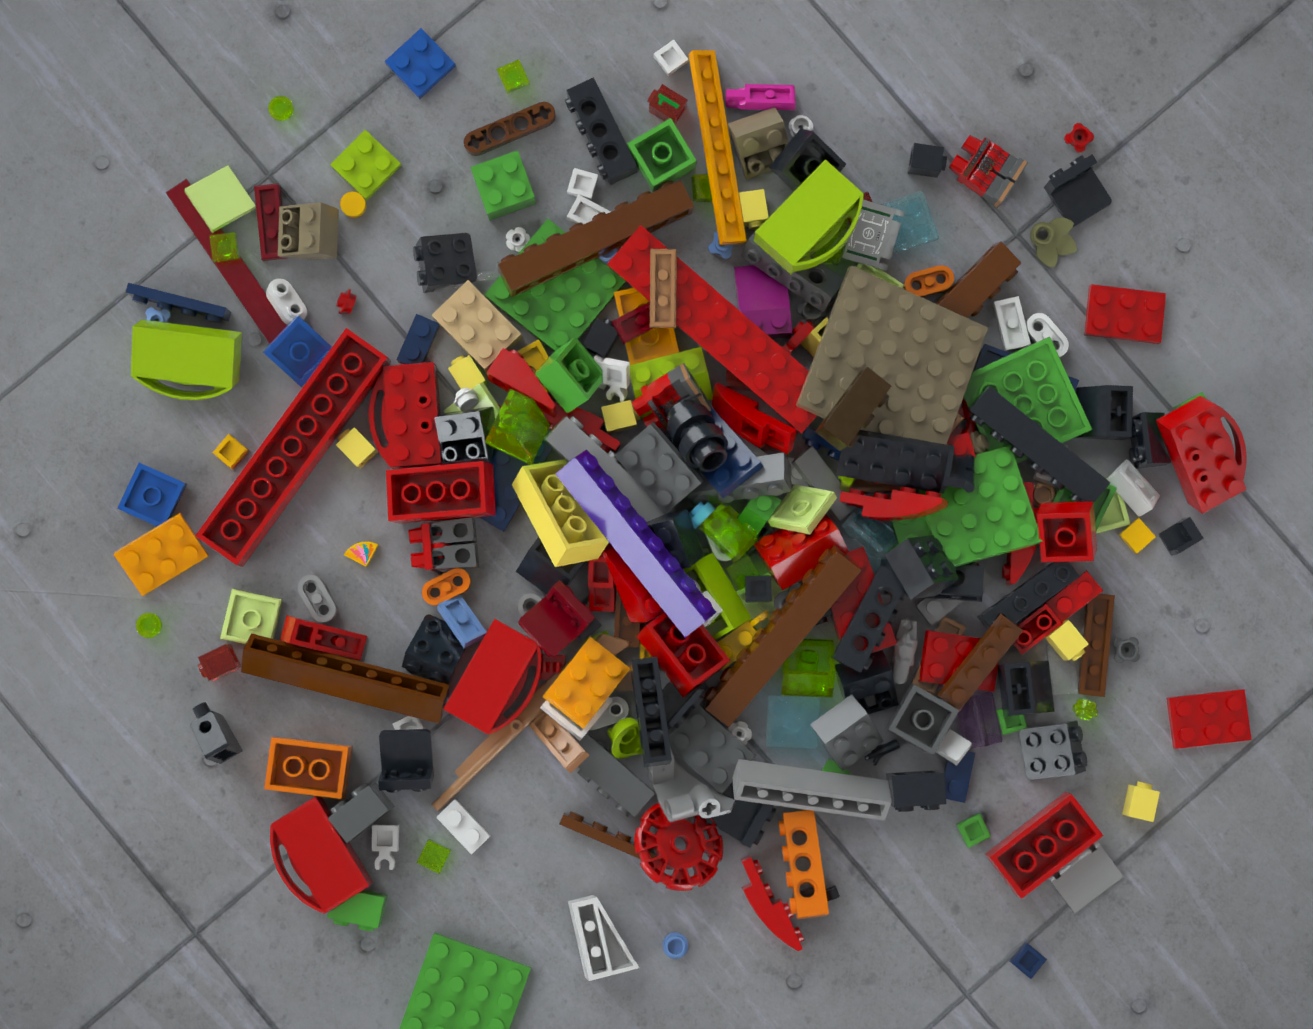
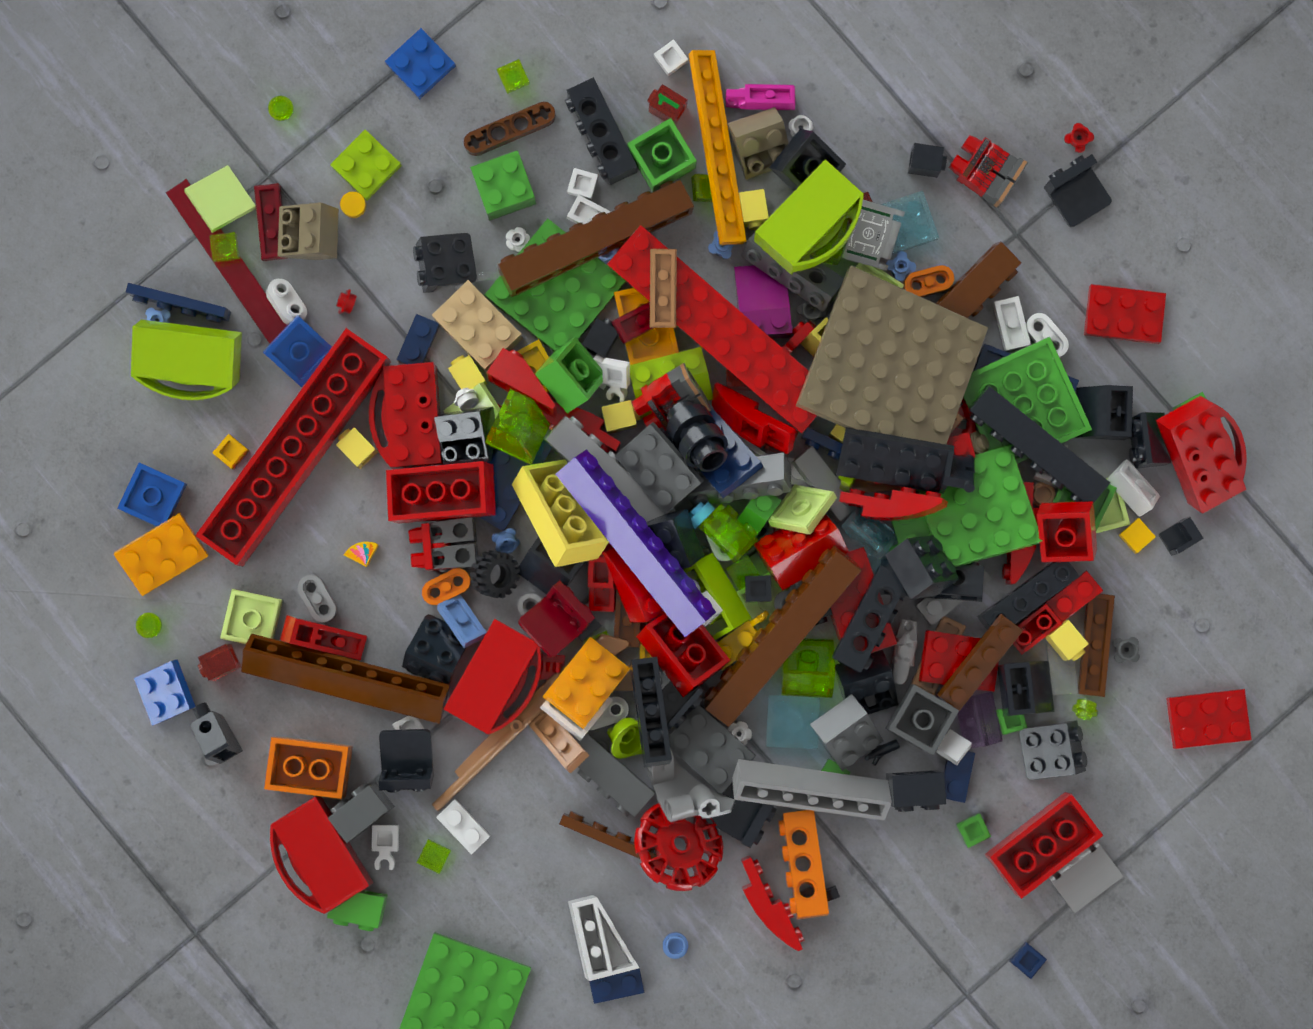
(164, 692): none -> plate
(483, 574): none -> black tyre
(505, 540): none -> medium blue plate
(617, 986): none -> dark blue plate
(854, 409): dark brown brick -> none
(900, 273): none -> medium blue plate
(1057, 240): olive plate -> none
(1141, 801): light yellow brick -> none

